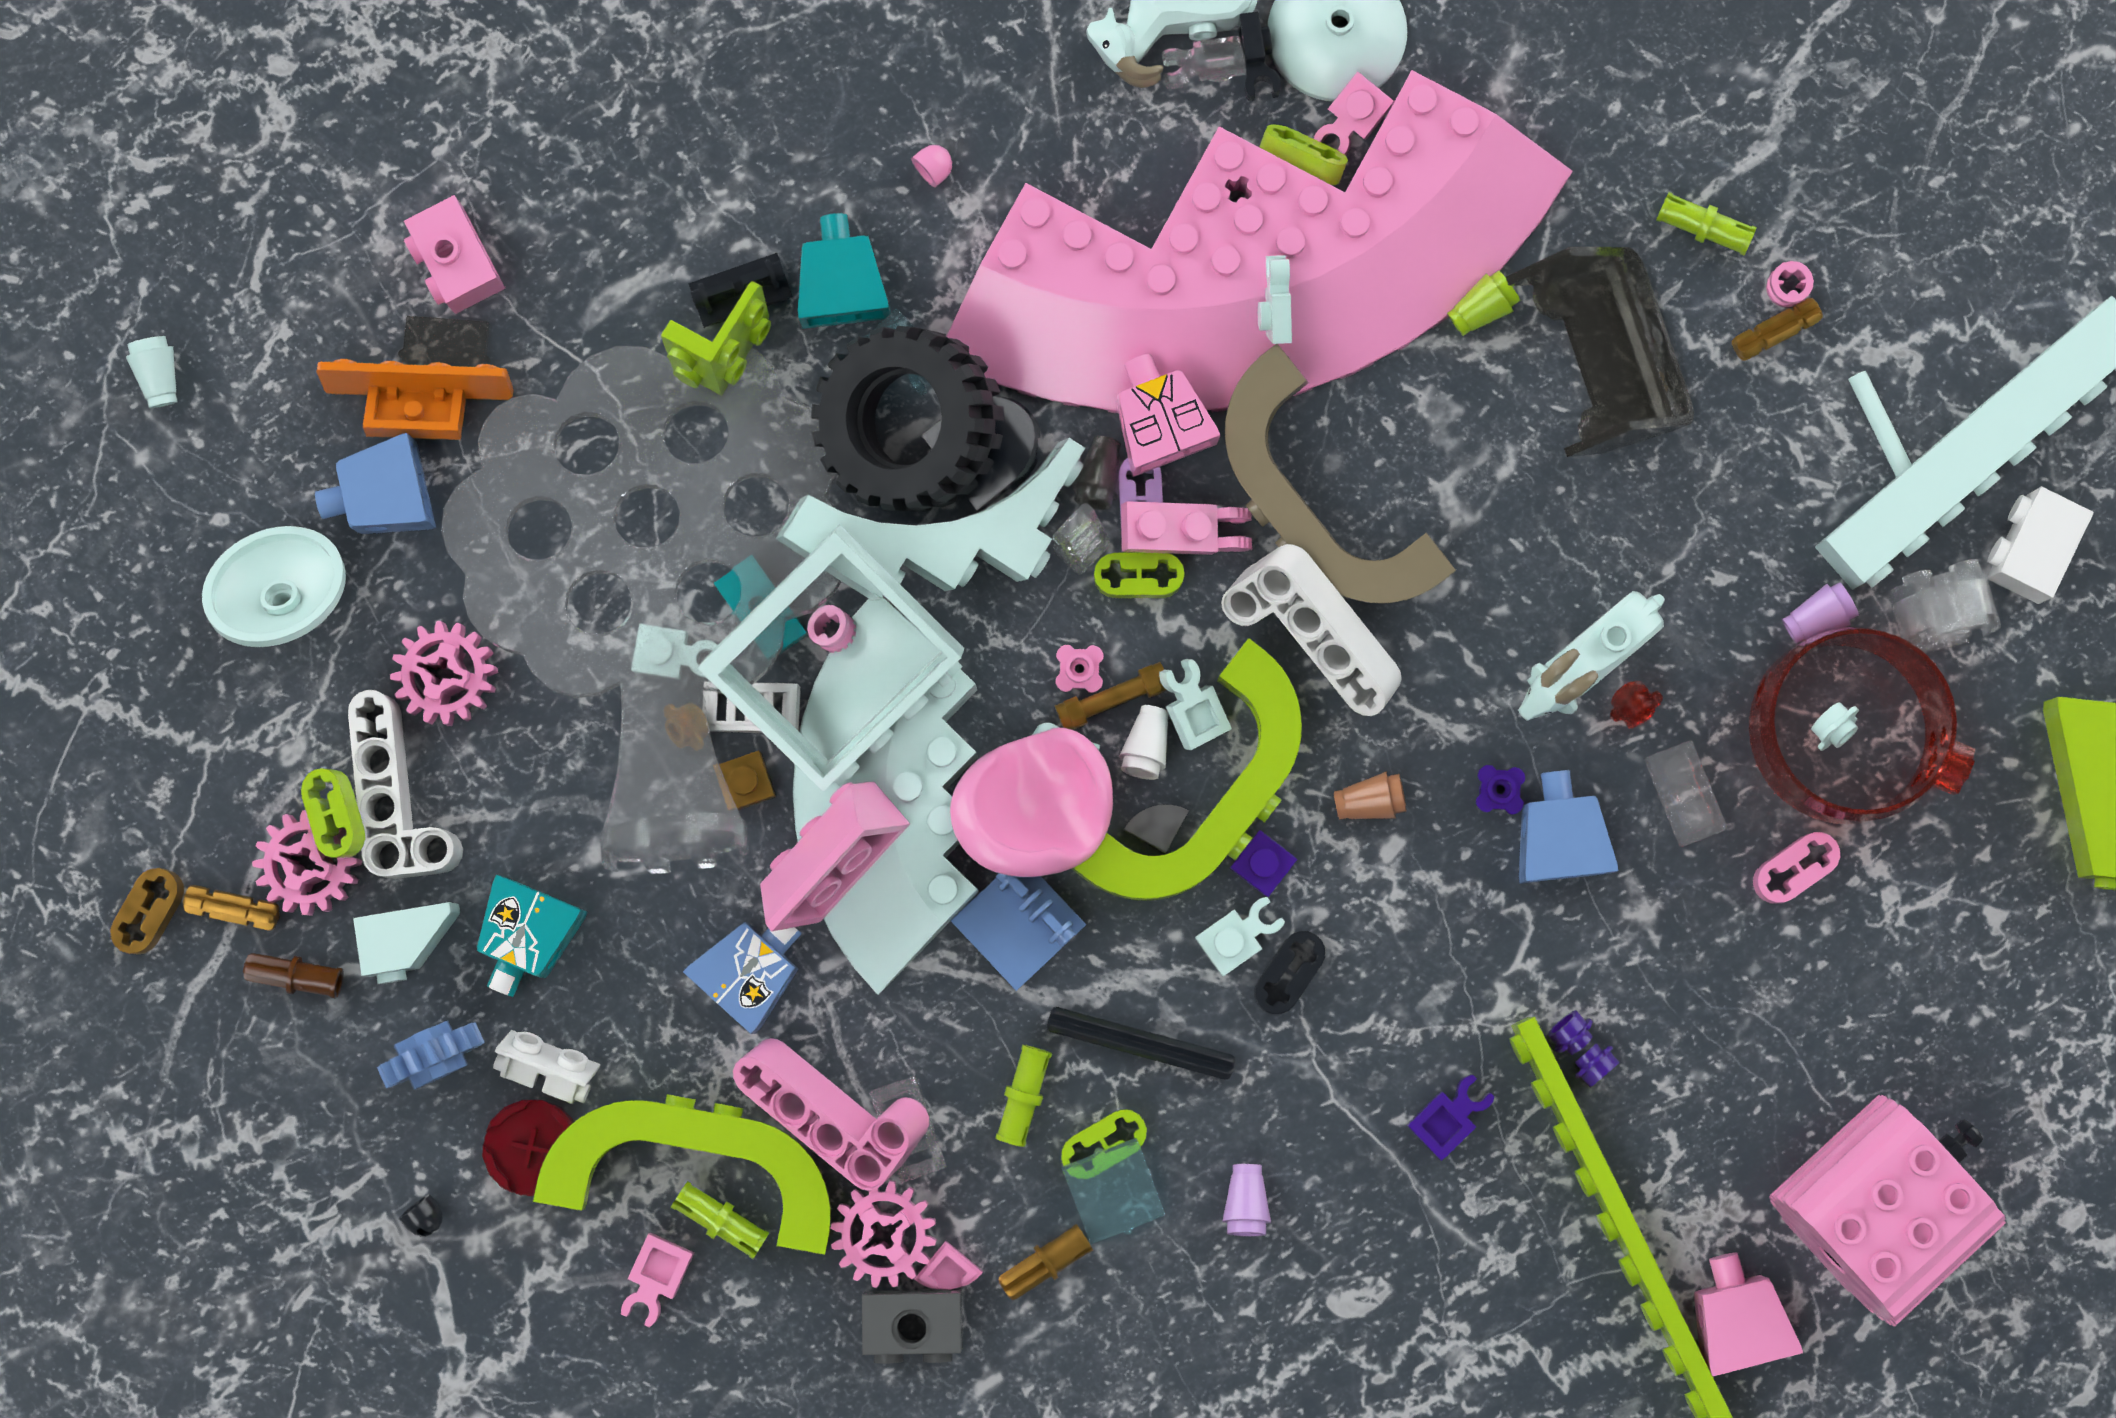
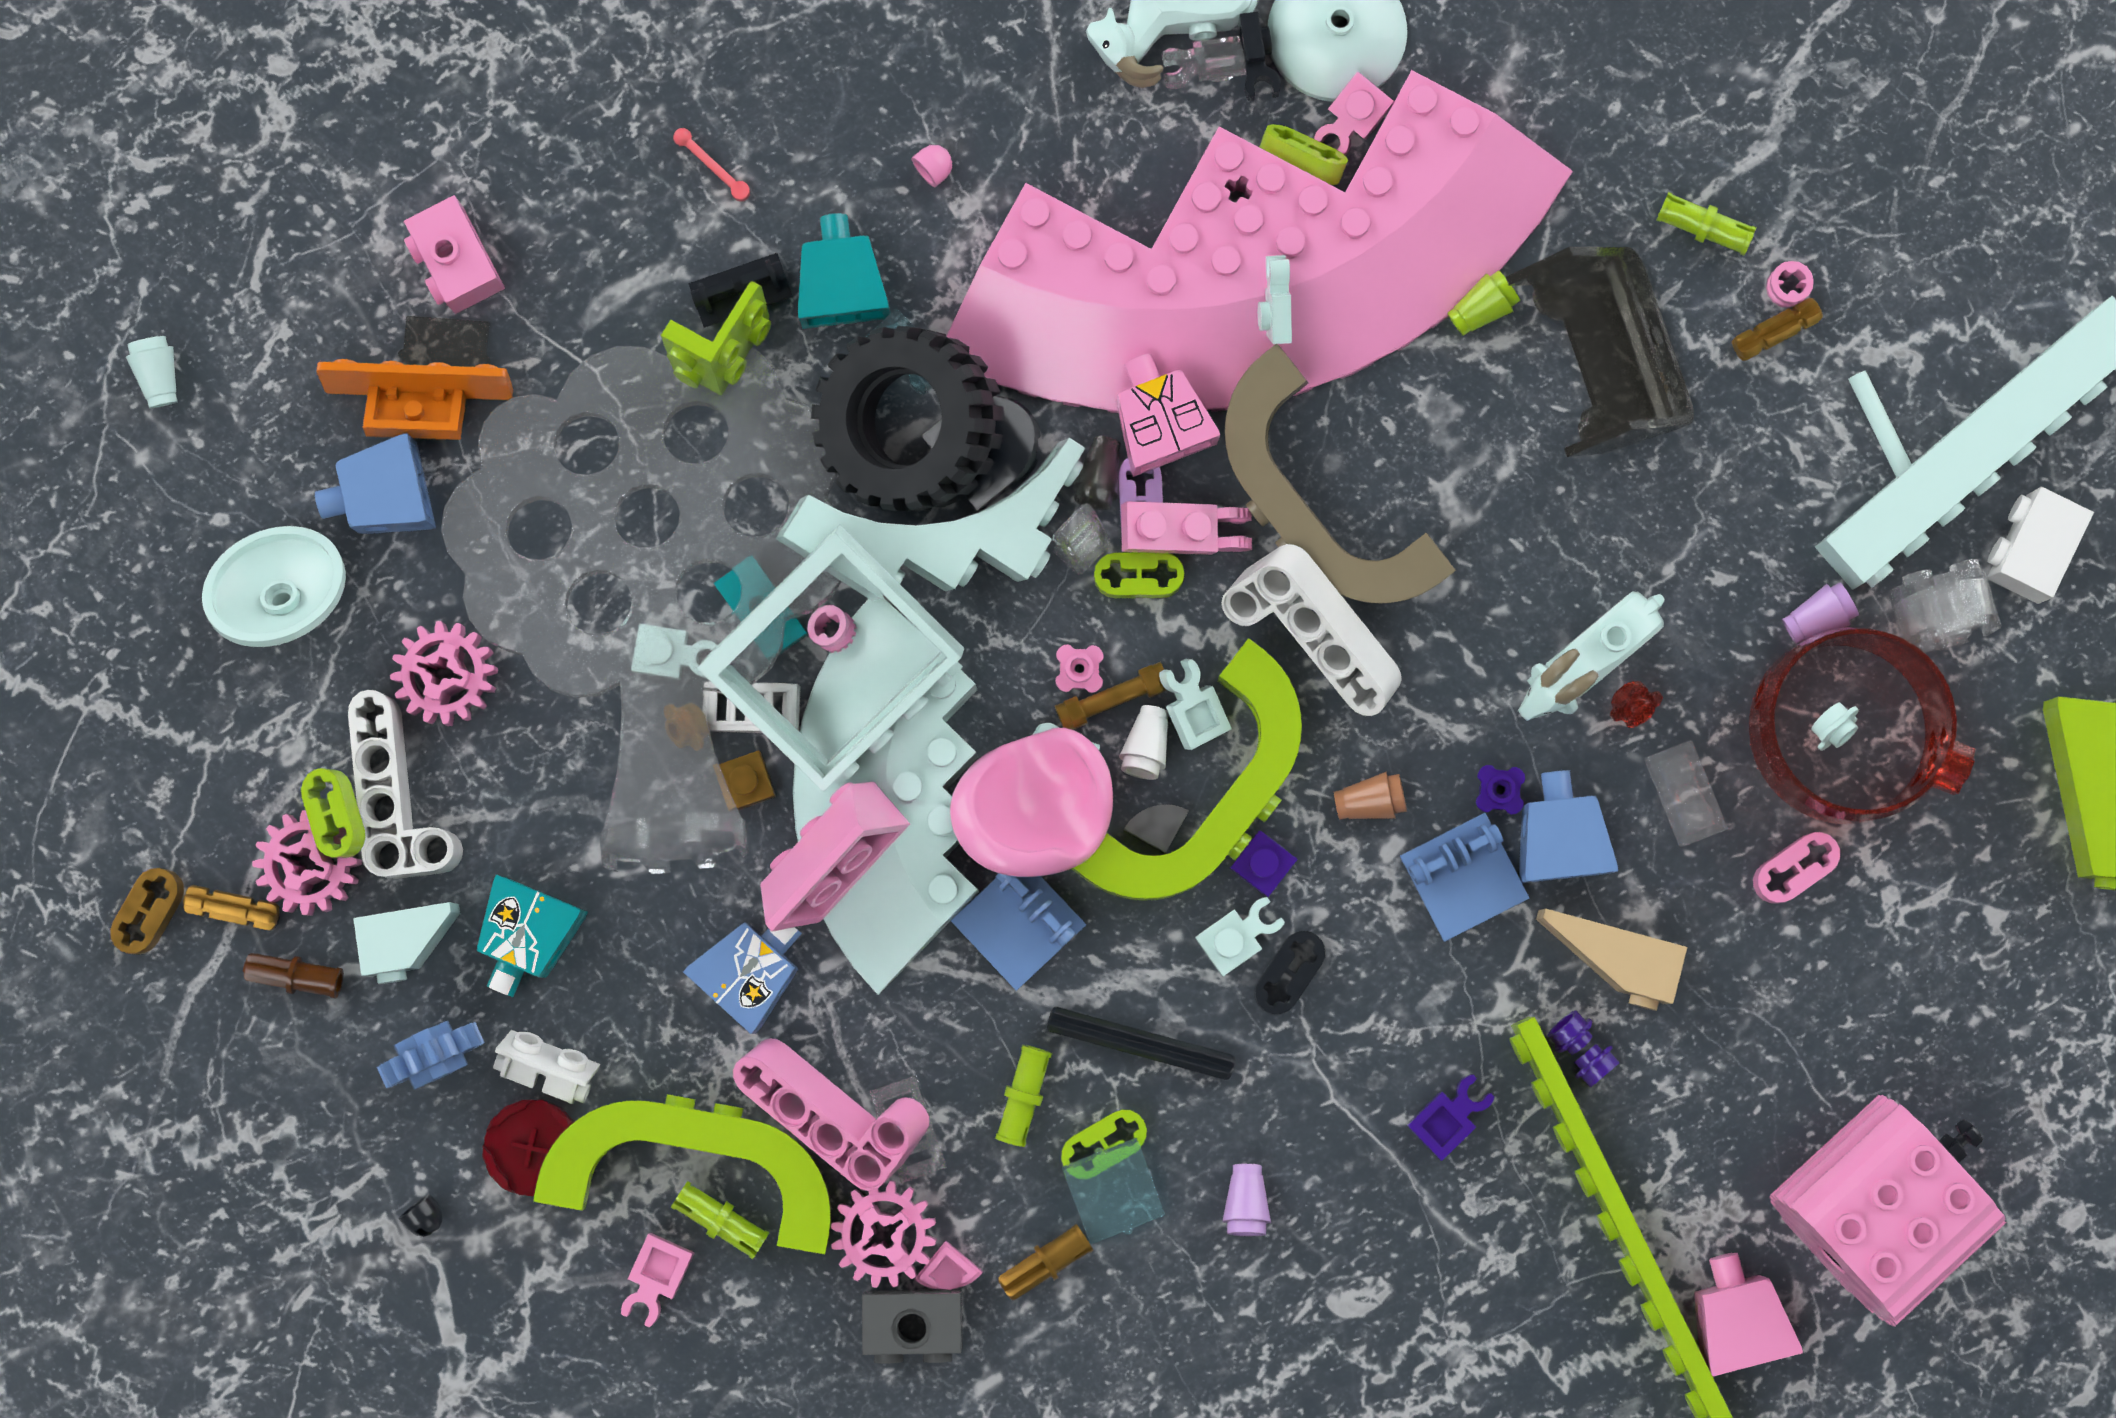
(739, 189): none -> coral hinge
(1464, 876): none -> medium blue hinge
(1626, 960): none -> tan slope

